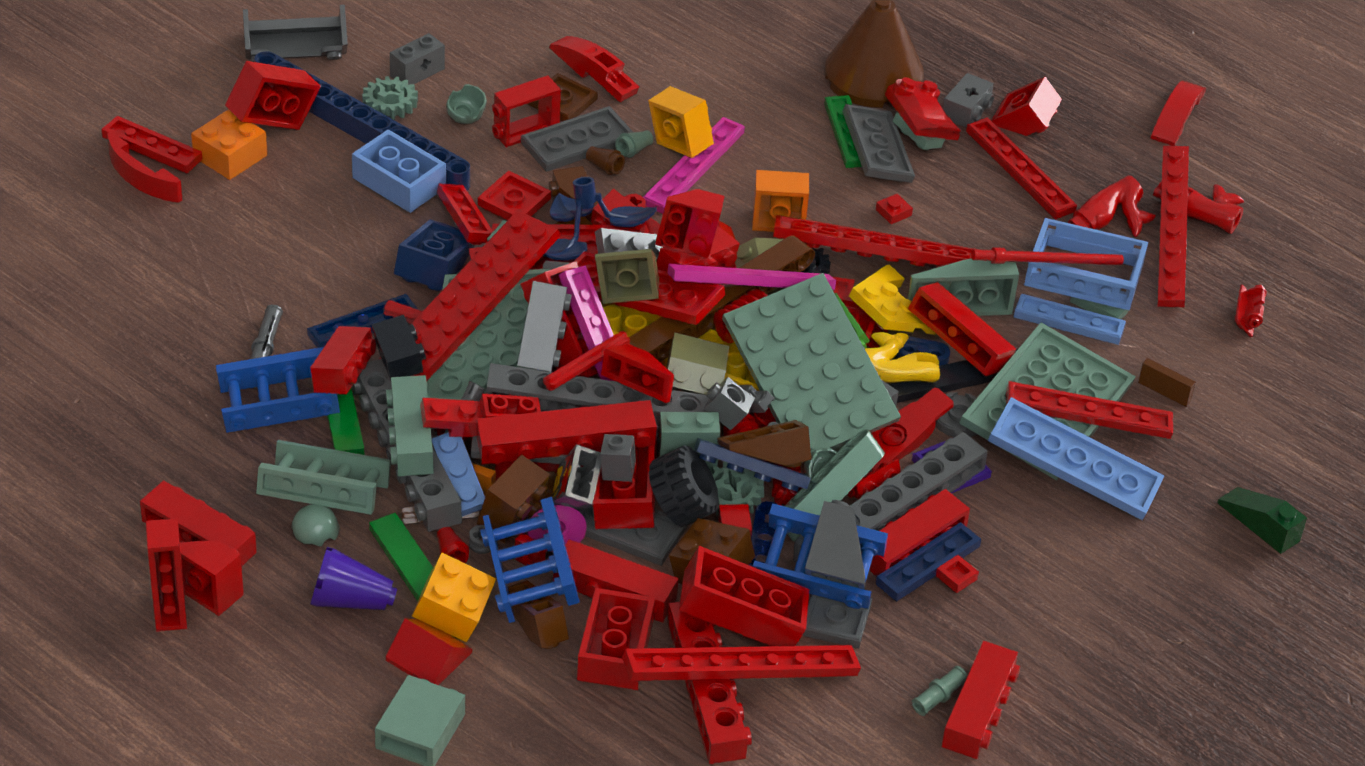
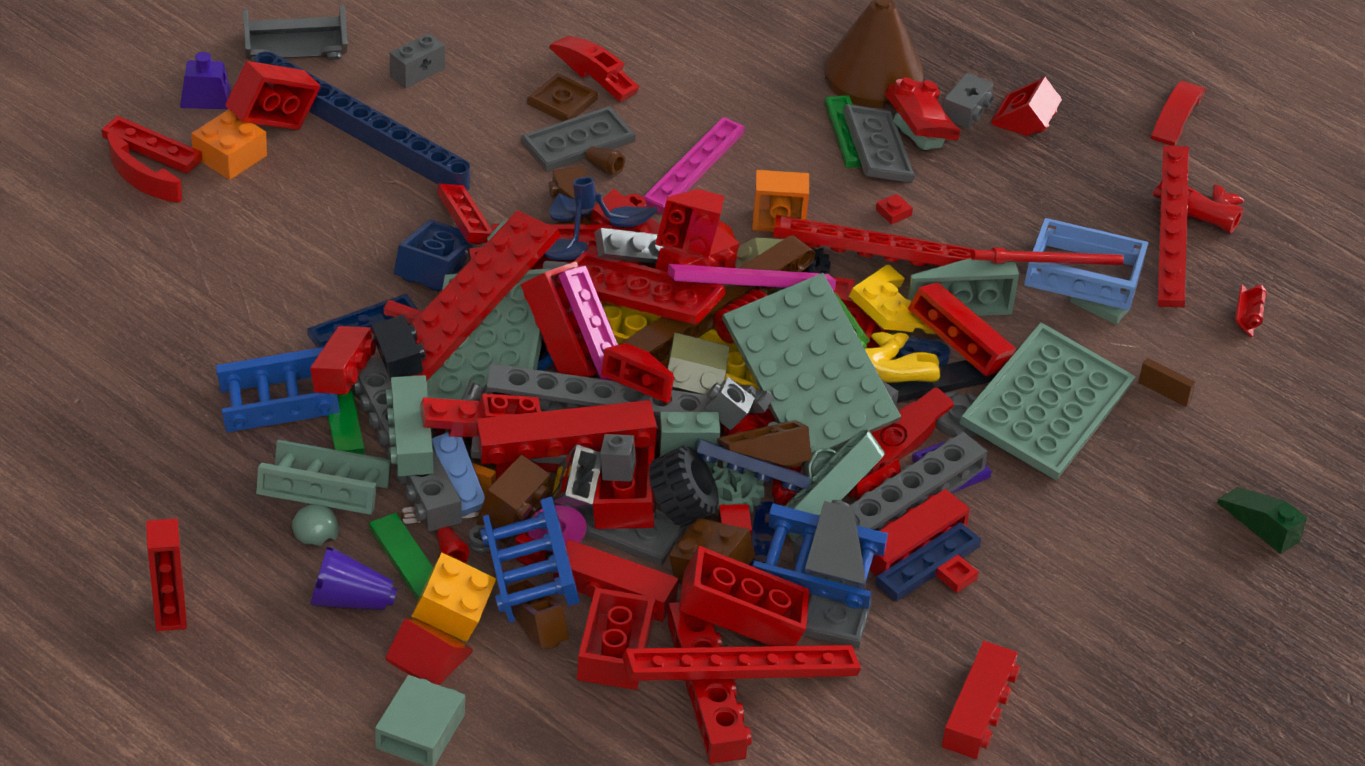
(197, 519): red brick -> none
(205, 84): none -> dark purple torso
(212, 574): red slope -> none
(263, 344): dark grey pin -> none
(389, 98): sand green gear -> none
(398, 170): medium blue brick -> none
(466, 105): sand green hair -> none
(513, 194): red plate -> none
(544, 326): brick -> none
(548, 113): red window -> none
(583, 362): red axle -> none
(628, 276): olive slope -> none
(633, 142): sand green cone -> none
(681, 121): light orange brick -> none
(939, 690): sand green pin -> none
(1021, 168): red tile -> none
(1070, 319): medium blue tile -> none
(1076, 458): medium blue plate -> none
(1093, 410): red tile -> none
(1101, 207): red piece -> none

